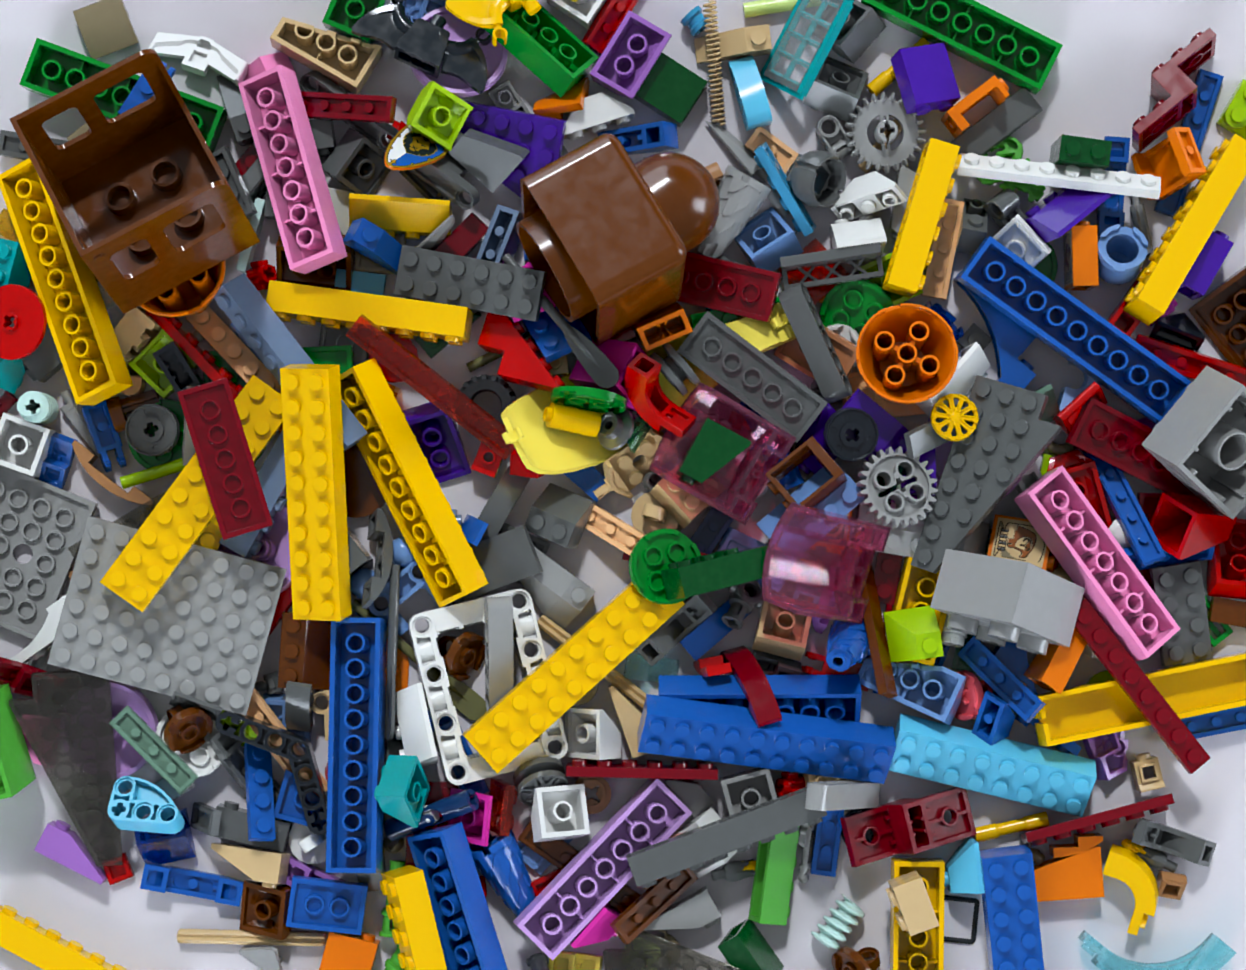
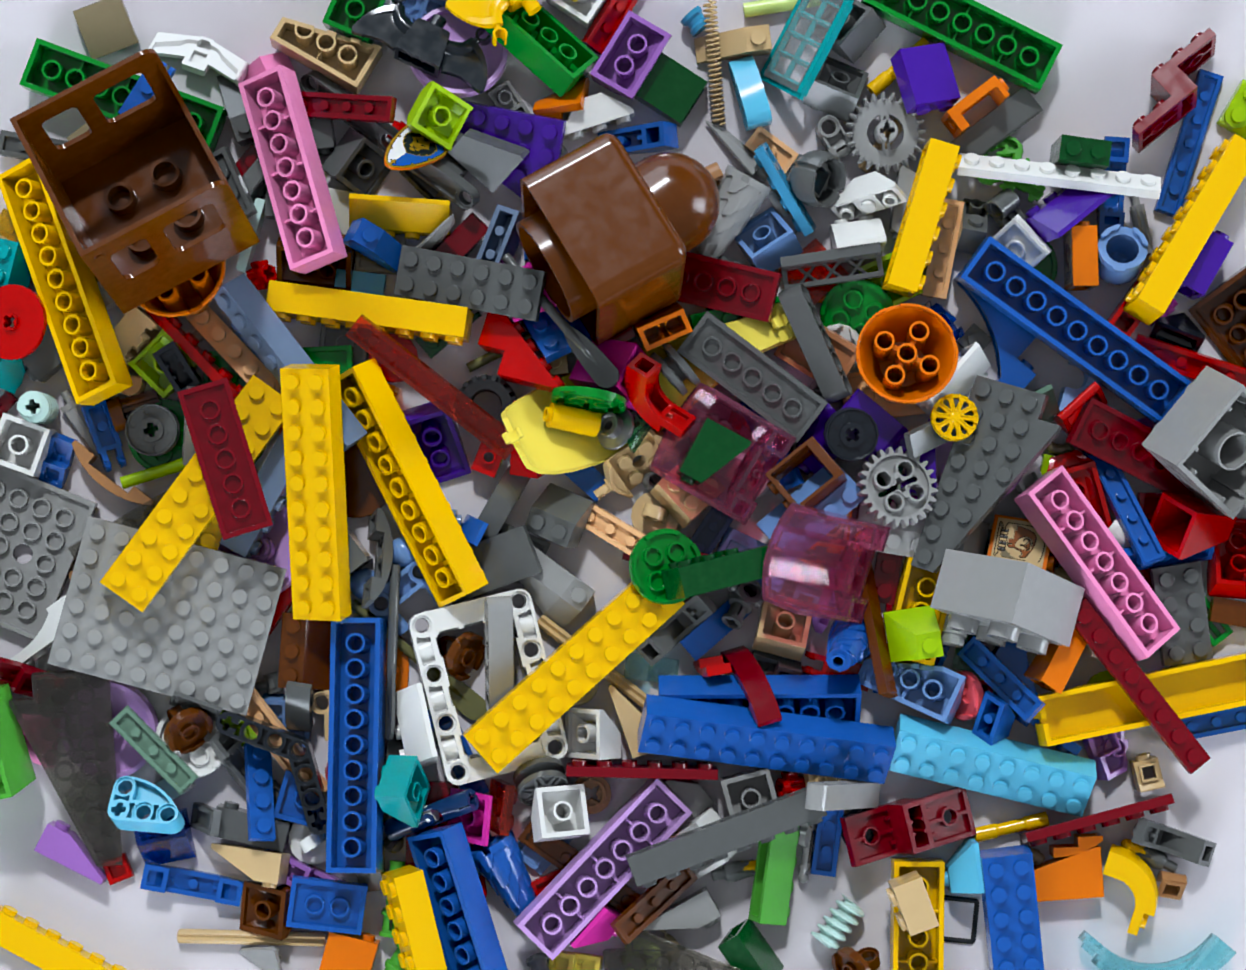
(1173, 160): orange panel -> none

